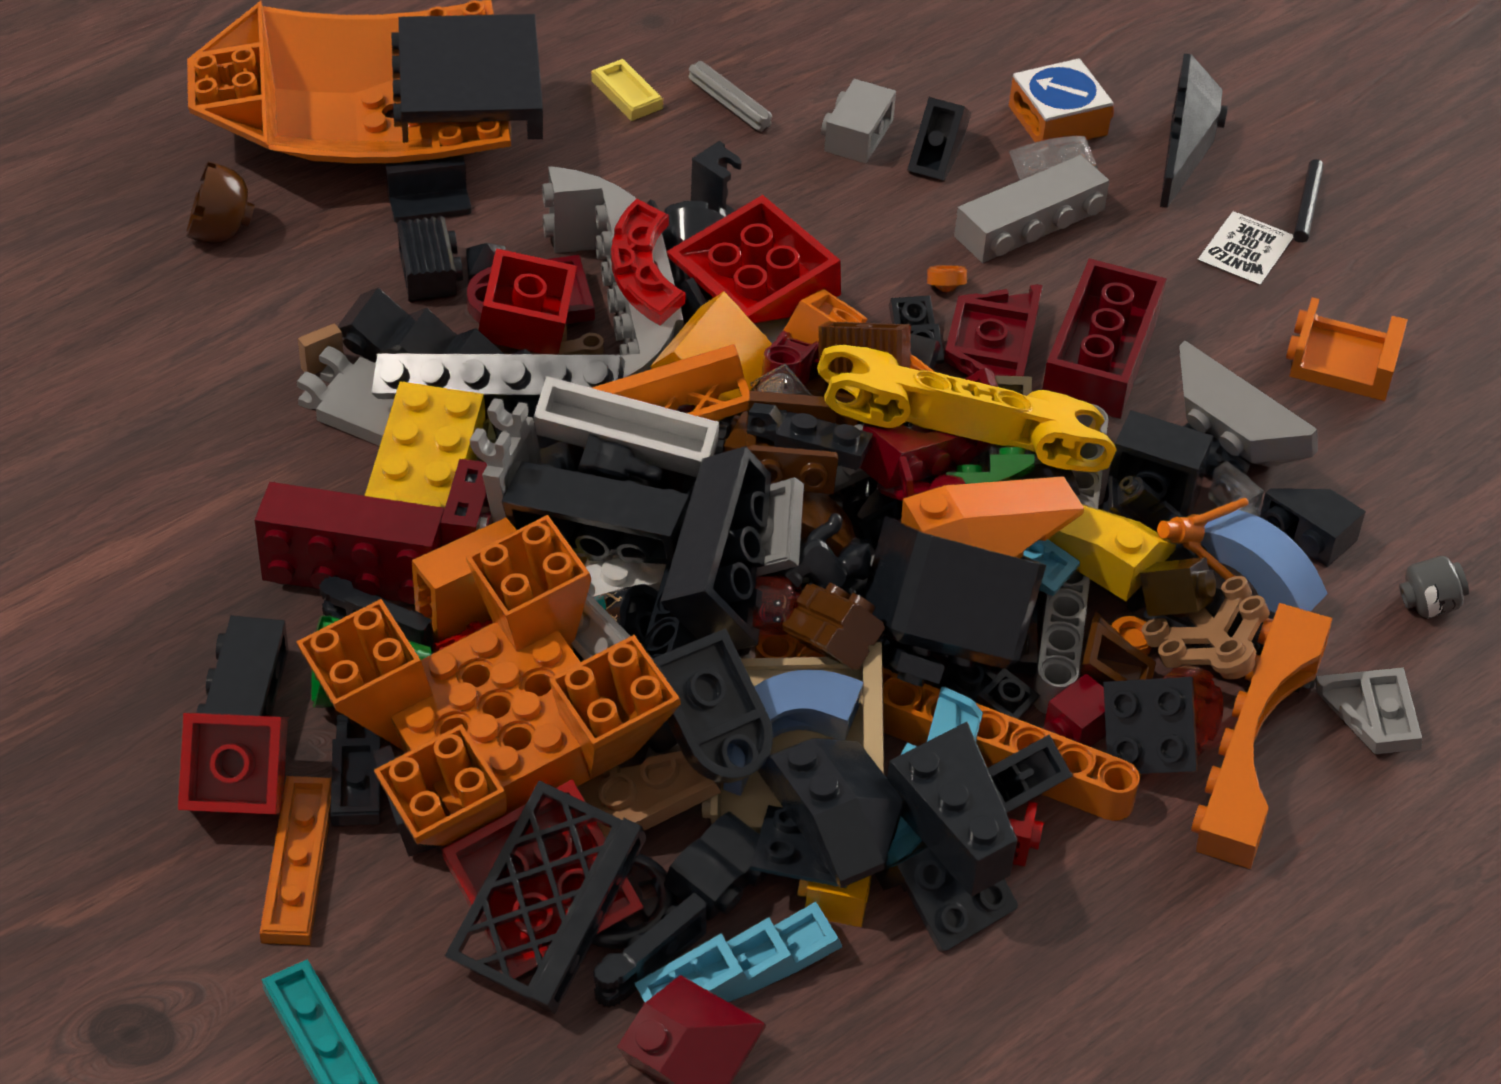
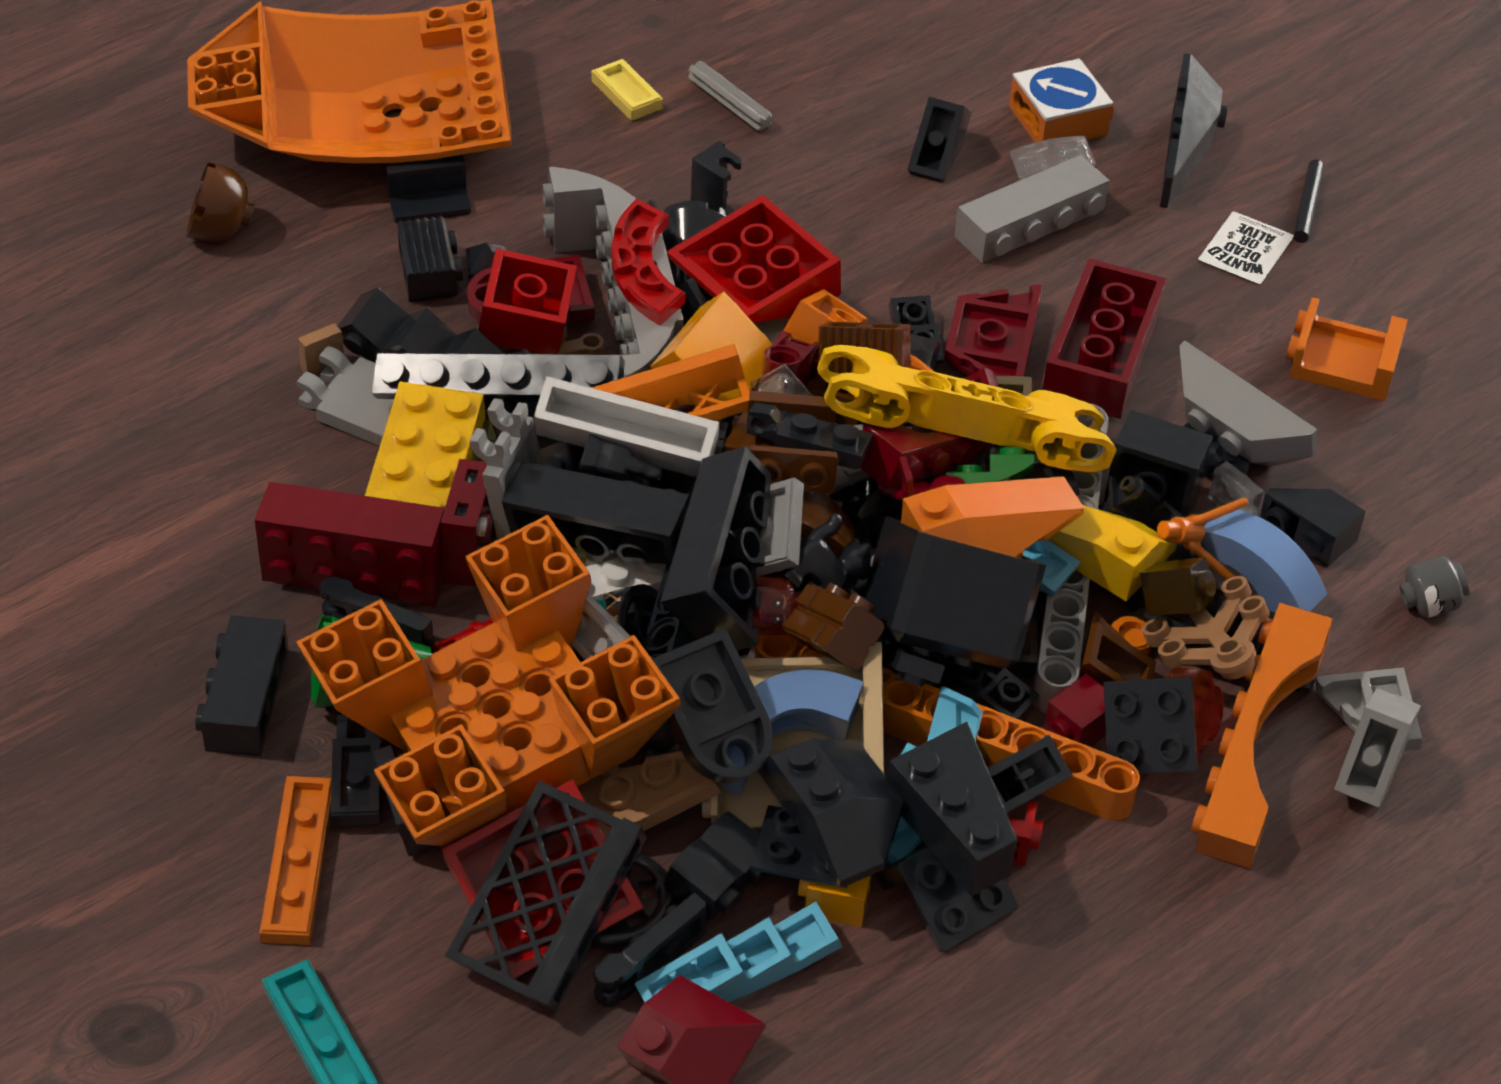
(232, 763): red brick -> none
(445, 583): orange brick -> none
(467, 71): black panel -> none
(858, 120): light grey brick -> none
(946, 277): orange tile -> none
(1377, 747): none -> light grey hinge

